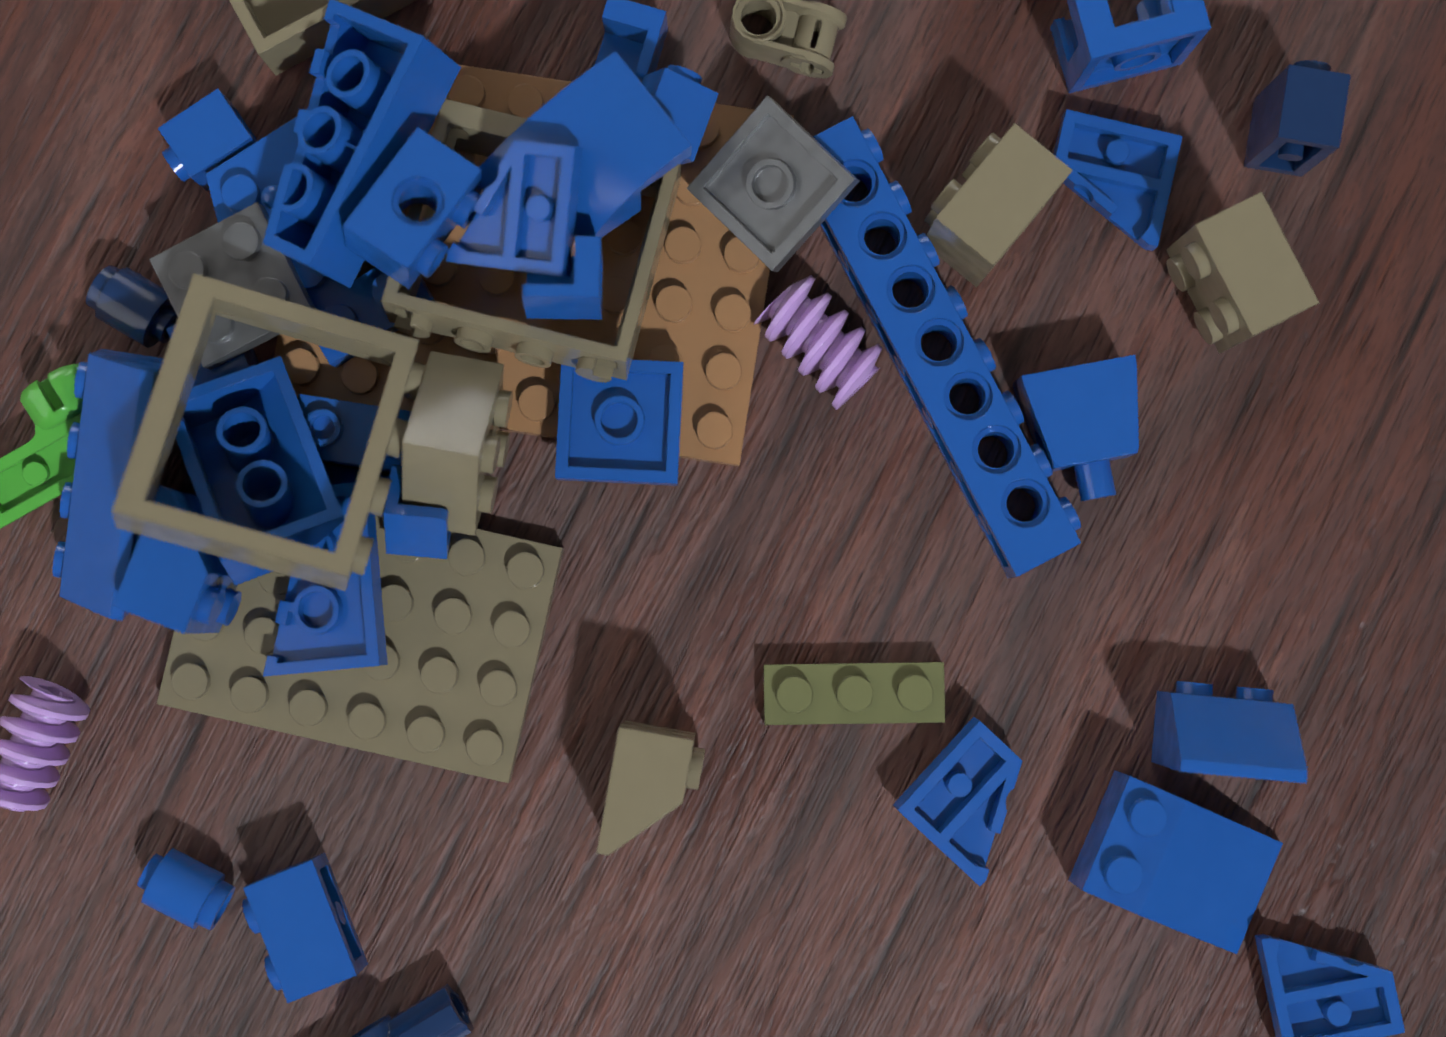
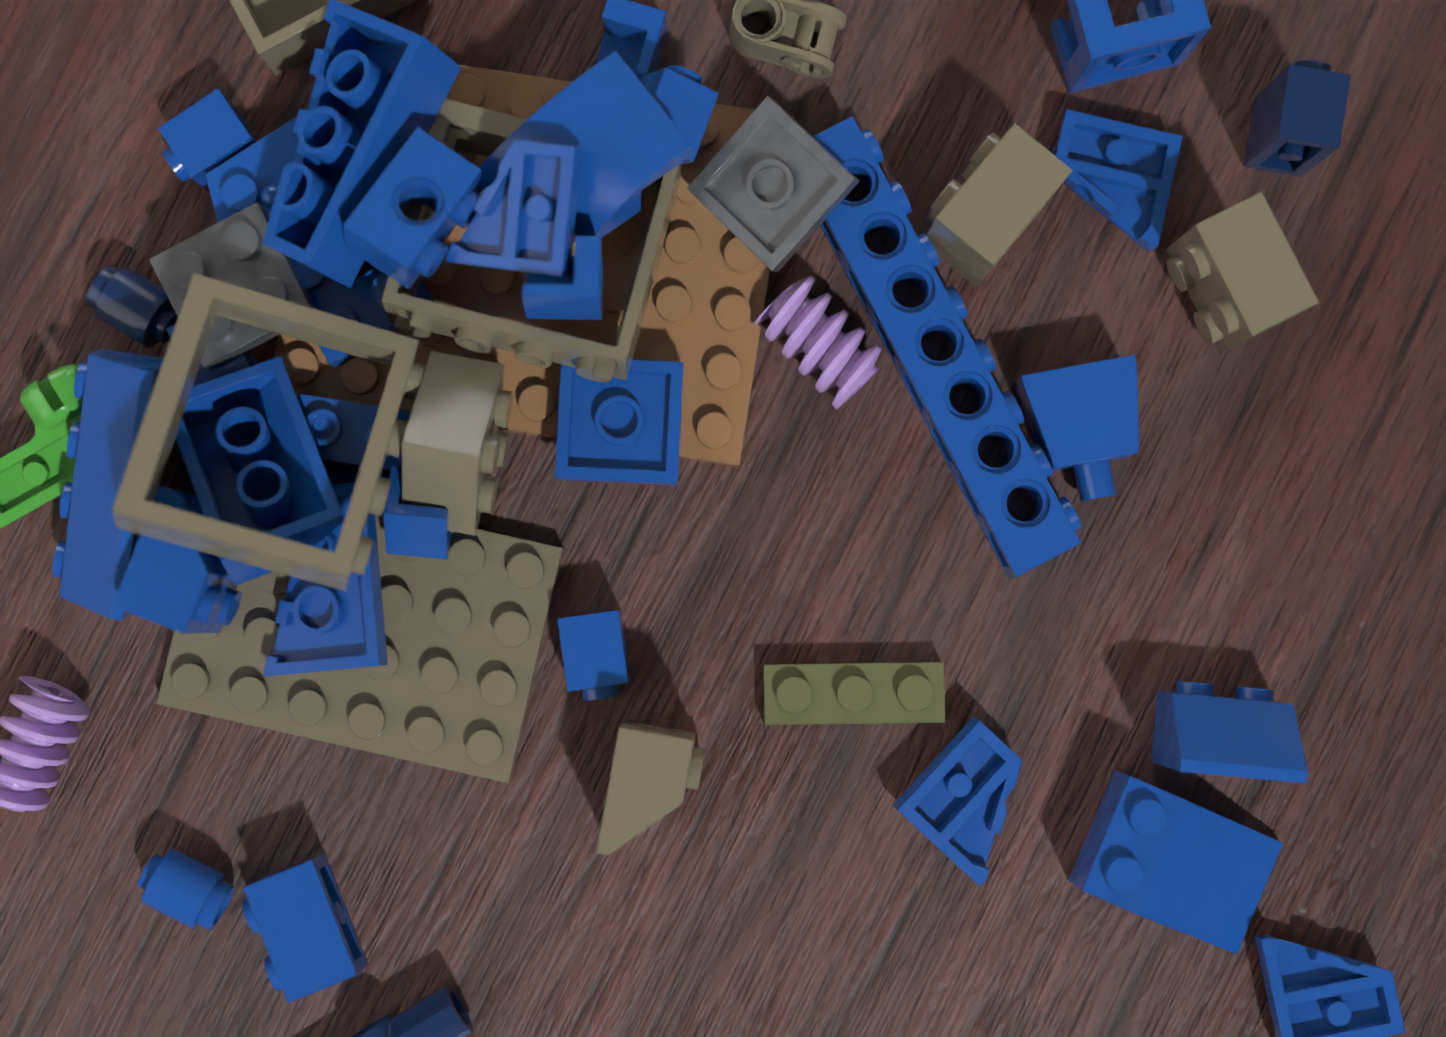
(594, 654): none -> blue brick

